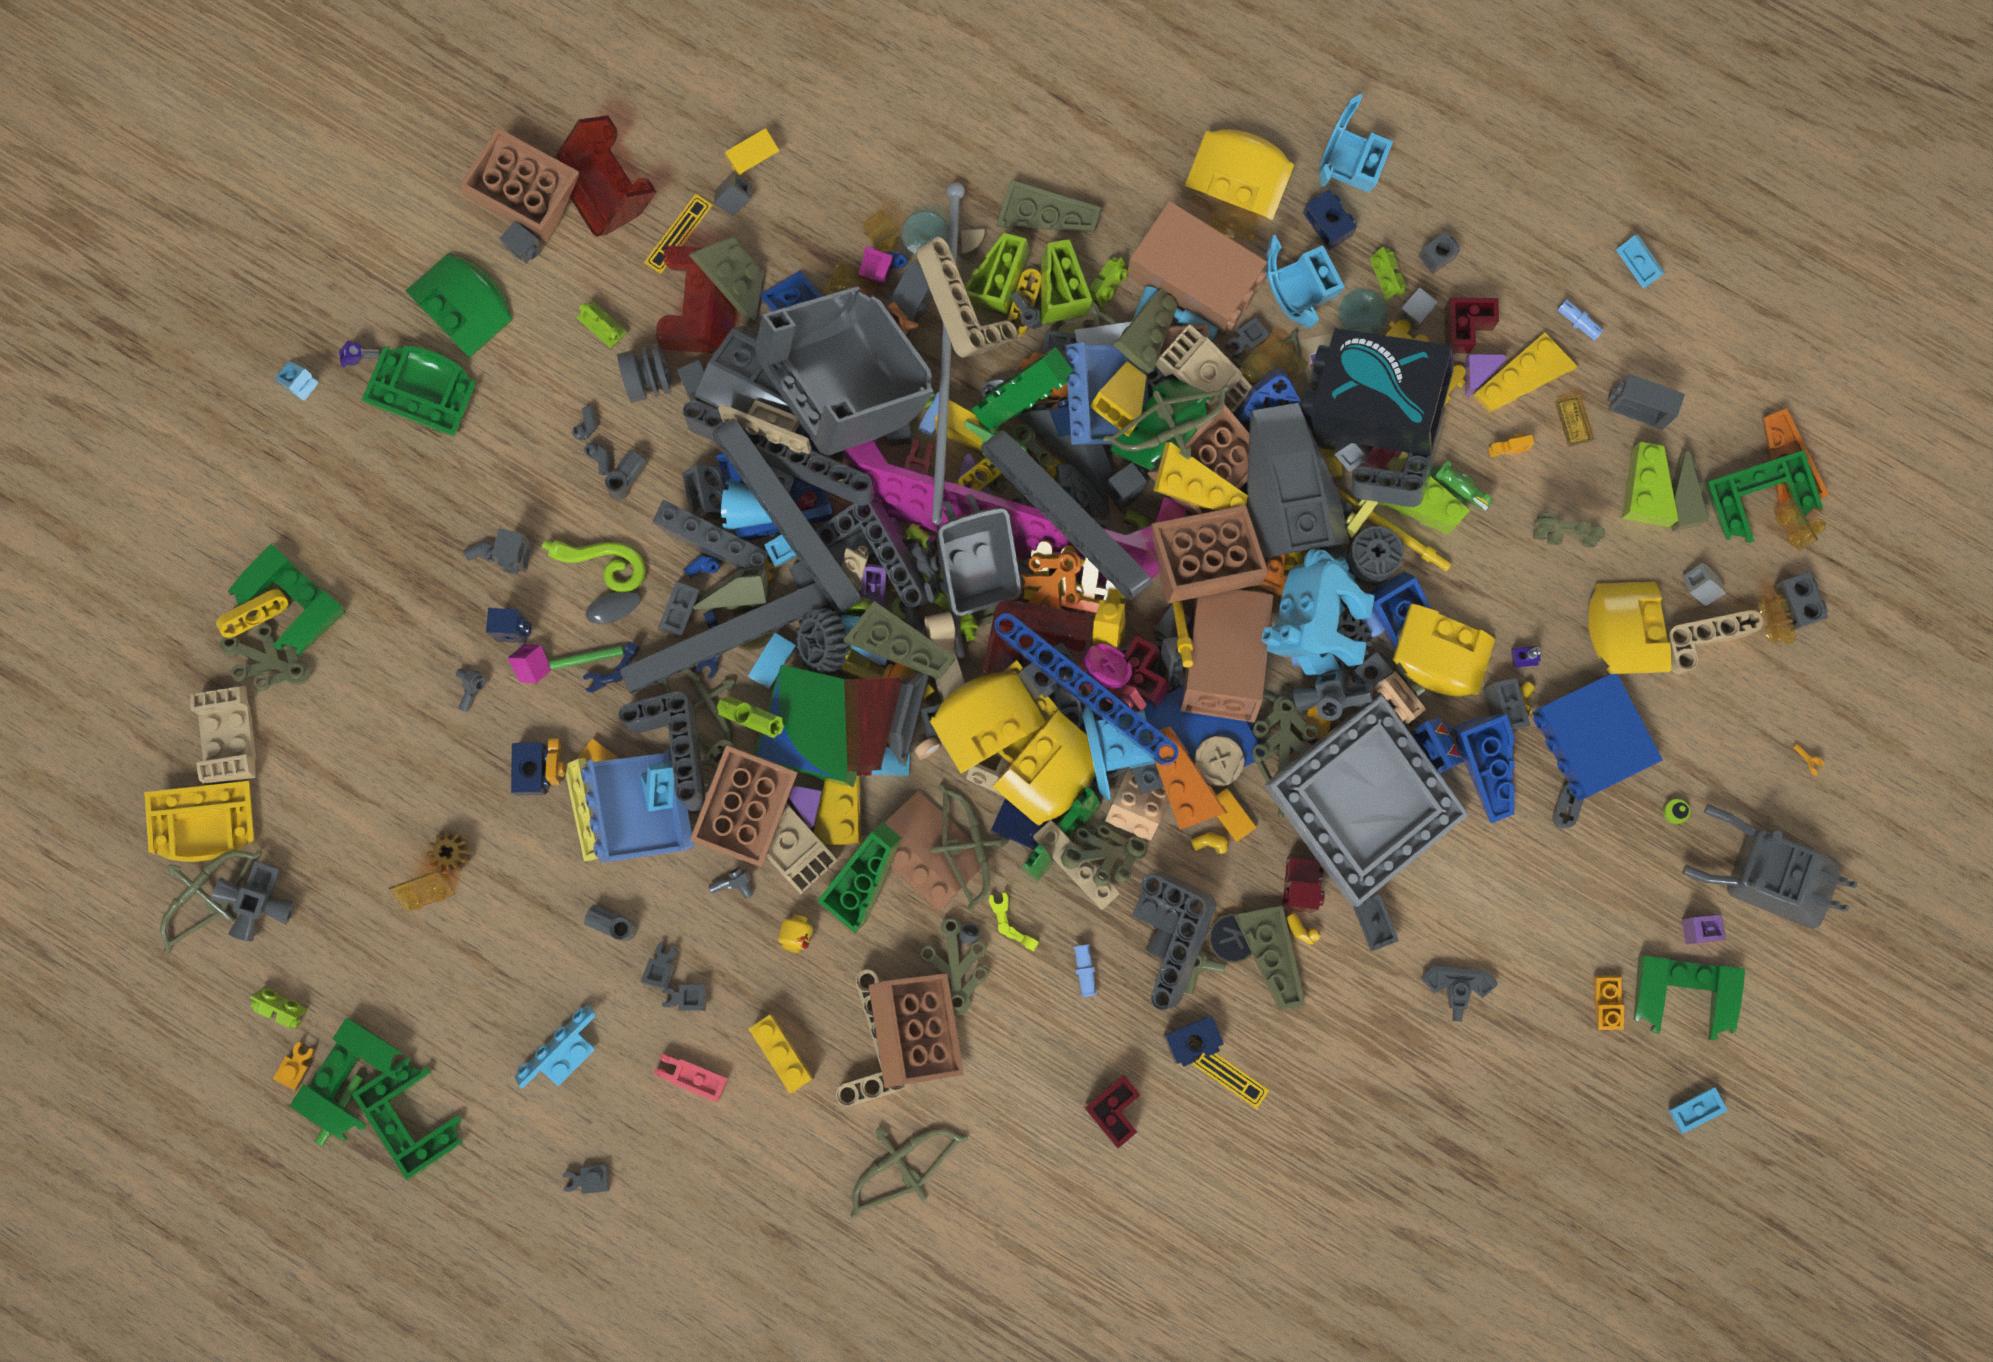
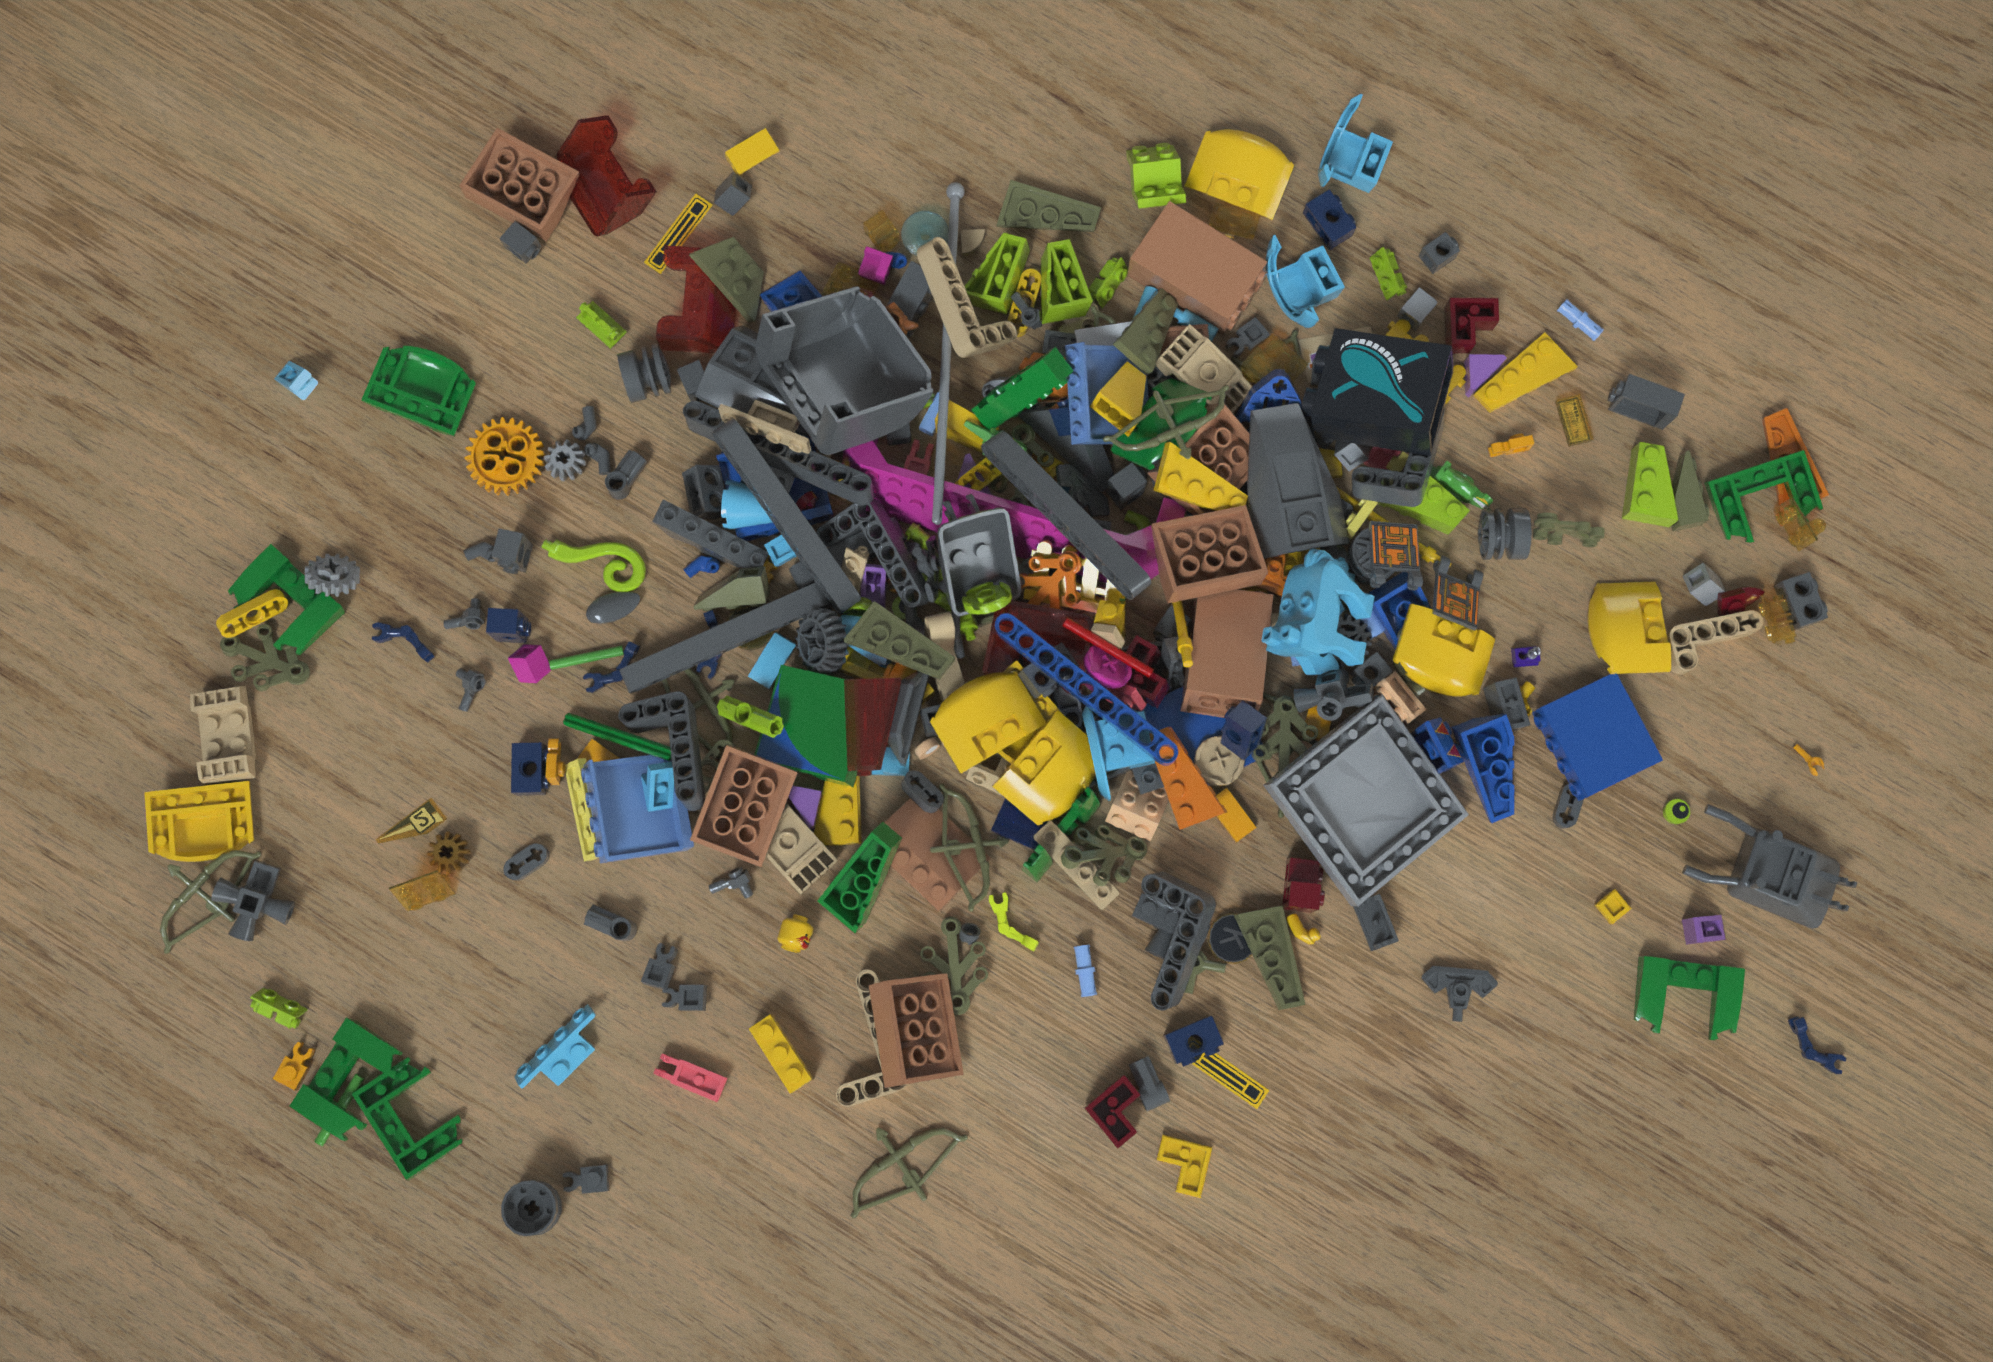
(332, 575): none -> light grey gear
(352, 353): dark purple piece -> none
(405, 632): none -> dark blue piece
(417, 823): none -> clear yellow sticker
(462, 302): green slope -> none
(471, 618): none -> dark grey piece
(510, 436): none -> light orange gear
(520, 1219): none -> dark grey wheel
(522, 857): none -> dark grey beam
(574, 458): none -> light grey gear
(618, 736): none -> green axle
(678, 609): dark grey hinge -> none
(922, 791): none -> dark grey beam
(987, 598): none -> lime tile
(1107, 647): none -> red bar
(1109, 633): none -> tan tile
(1150, 1088): none -> dark grey piece
(1155, 175): none -> lime bracket
(1193, 1162): none -> yellow tile
(1212, 840): yellow arm -> none
(1242, 729): none -> dark blue brick
(1355, 319): clear light blue dish -> none
(1394, 549): none -> flag
(1456, 598): none -> flag
(1506, 533): none -> dark grey wheel
(1608, 1004): light orange slope -> none
(1612, 906): none -> yellow tile
(1640, 261): medium azure plate -> none
(1697, 1110): medium azure plate -> none
(1737, 599): none -> dark red plate
(1827, 1060): none -> dark blue piece

